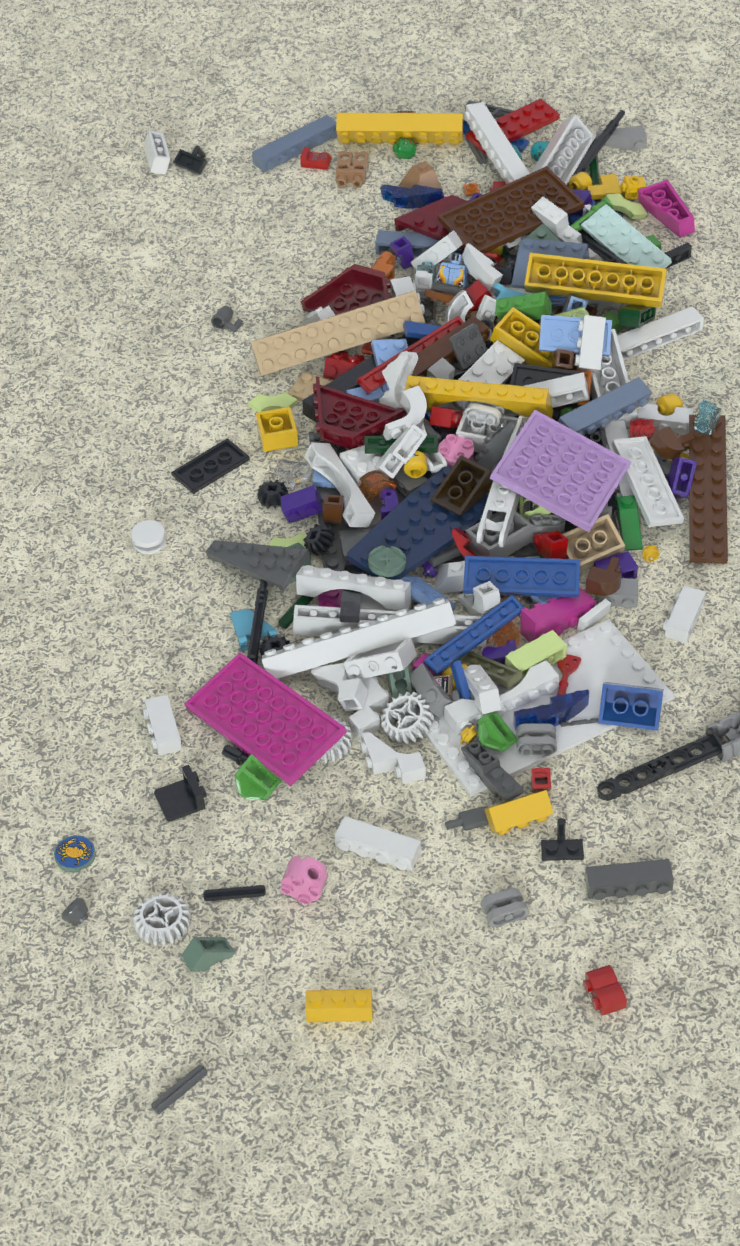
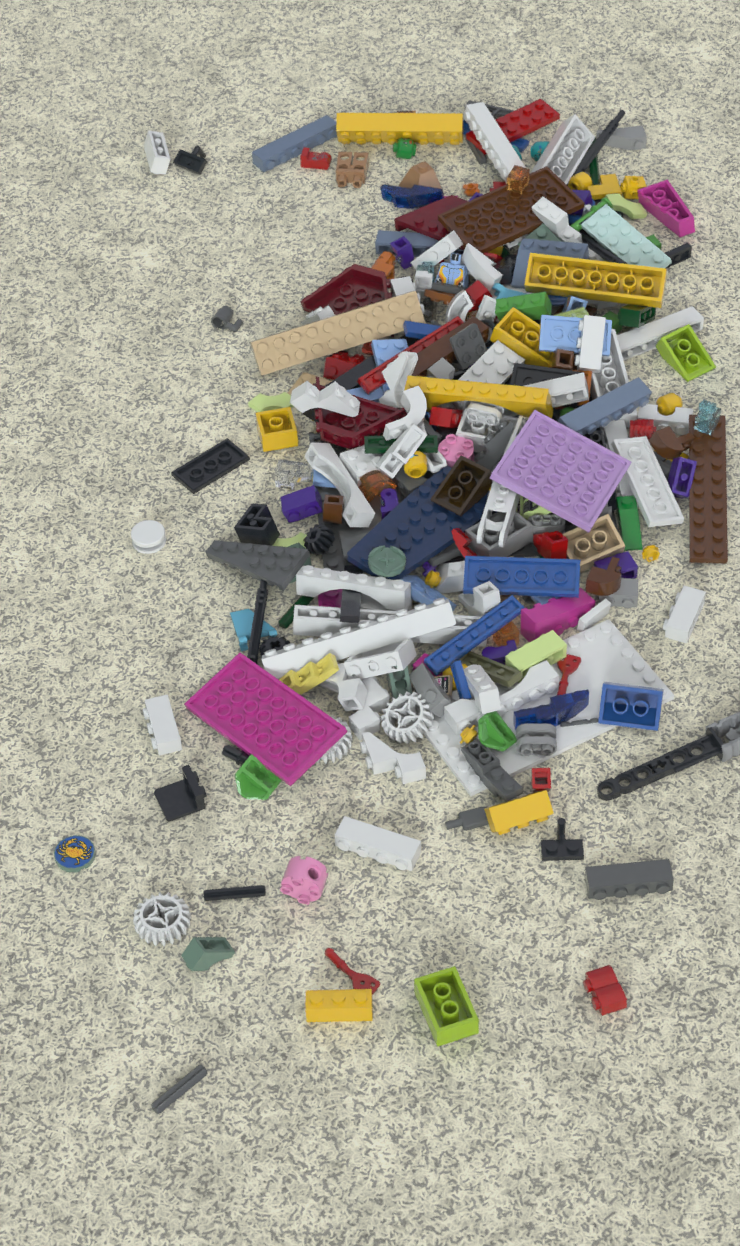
(75, 912): dark grey cone -> none
(257, 526): none -> black brick
(271, 492): black gear -> none
(311, 674): none -> light yellow slope
(331, 398): none -> white arch
(356, 977): none -> red piece
(432, 579): none -> yellow plate
(446, 1006): none -> lime brick
(504, 907): light grey brick -> none
(518, 179): none -> clear orange brick
(685, 353): none -> lime slope

